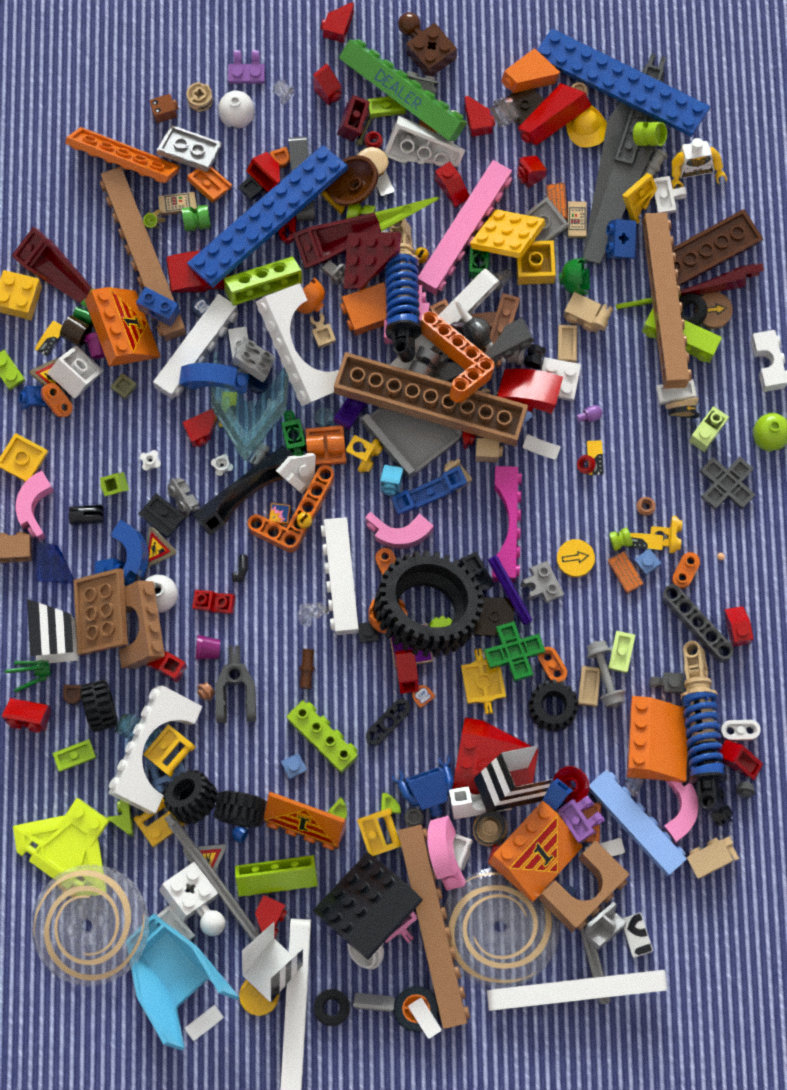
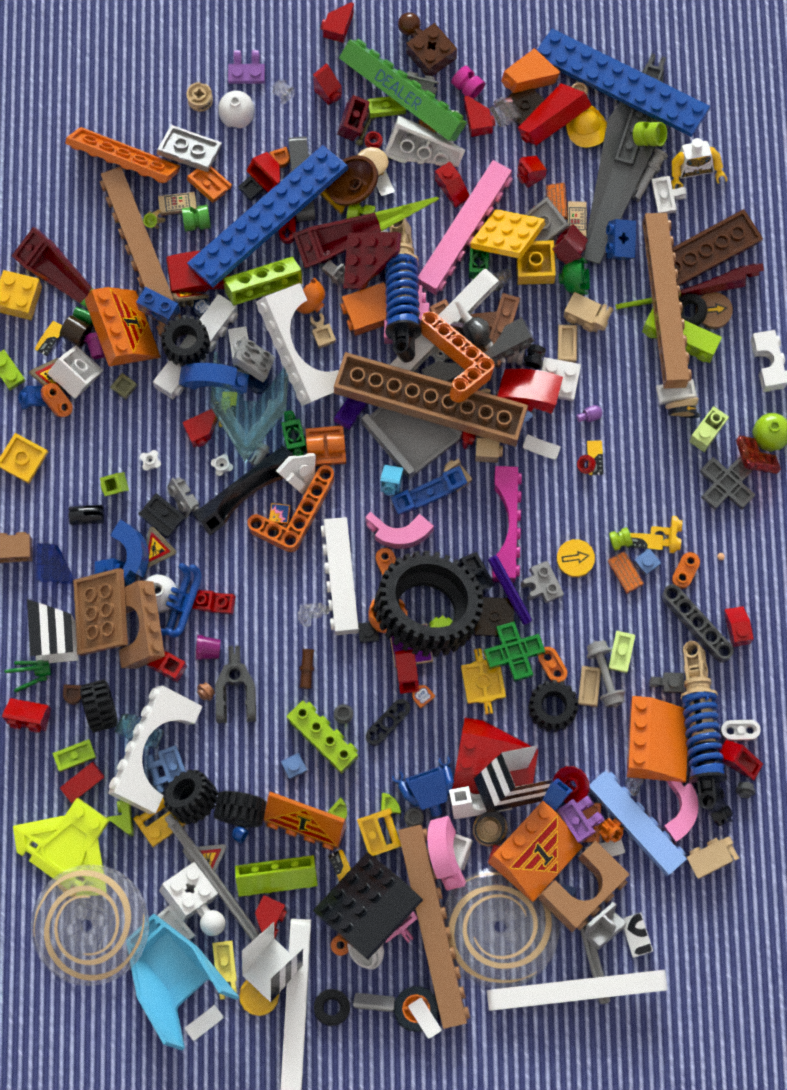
(29, 495): bright pink arch -> none
(82, 782): none -> red slope
(164, 108): dark orange brick -> none
(164, 746): yellow plate -> none
(181, 327): none -> black tyre
(182, 297): none -> dark tan piece
(182, 602): none -> blue piece
(225, 962): none -> light yellow hinge
(242, 569): black arm -> none
(307, 522): yellow hinge -> none
(324, 417): clear light blue tile -> none
(339, 863): none -> sticker
(340, 952): none -> orange plate
(343, 714): none -> dark grey plate
(371, 450): yellow bracket -> none
(422, 368): flat silver wheel -> none
(425, 256): yellow hinge -> none
(467, 82): none -> dark pink wheel
(570, 245): none -> dark red brick
(611, 830): none -> orange gear
(639, 196): yellow wing -> none
(646, 500): nougat plate -> none
(754, 459): none -> clear red plate

